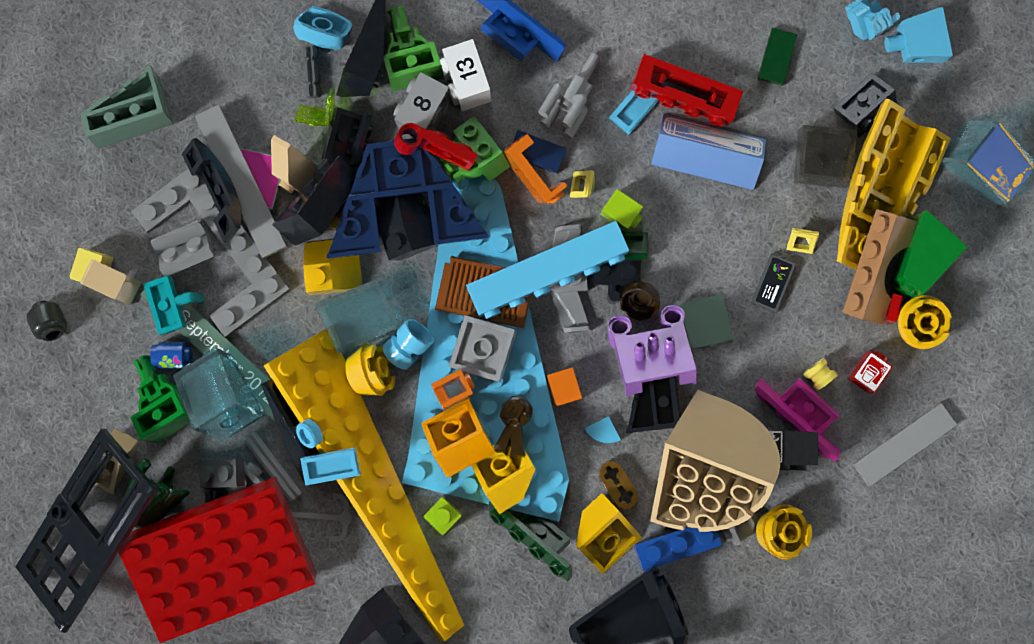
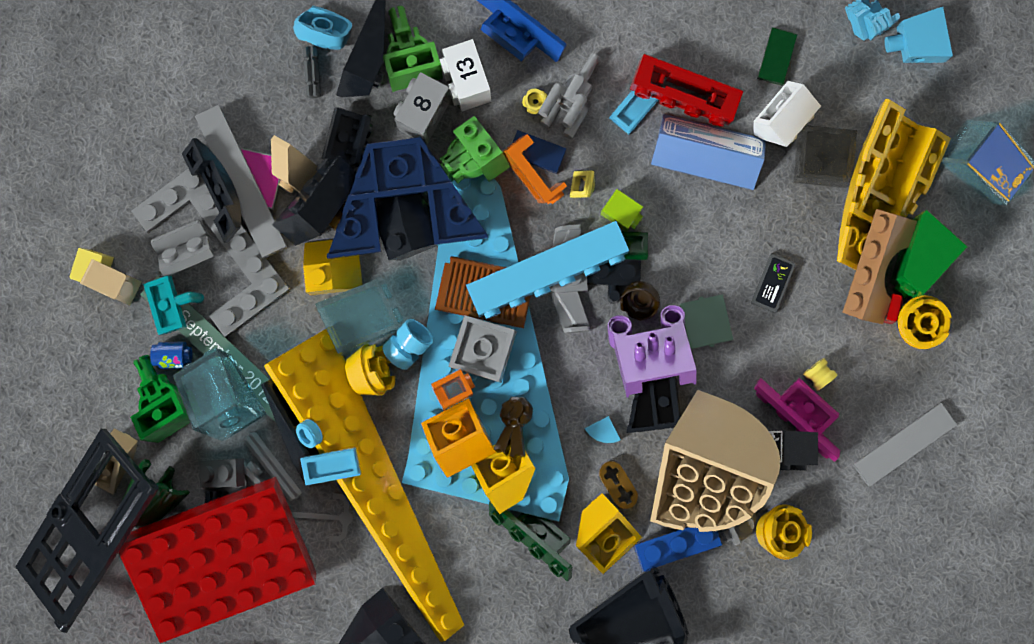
(46, 320): pearl dark grey head -> none
(128, 112): sand green wedge -> none
(317, 116): clear neon green bracket -> none
(436, 143): red plate -> none
(443, 515): lime brick -> none
(531, 95): none -> light yellow plate
(564, 386): orange panel -> none
(786, 114): none -> white slope
(811, 237): light yellow slope -> none
(864, 102): bracket -> none
(870, 371): red brick -> none

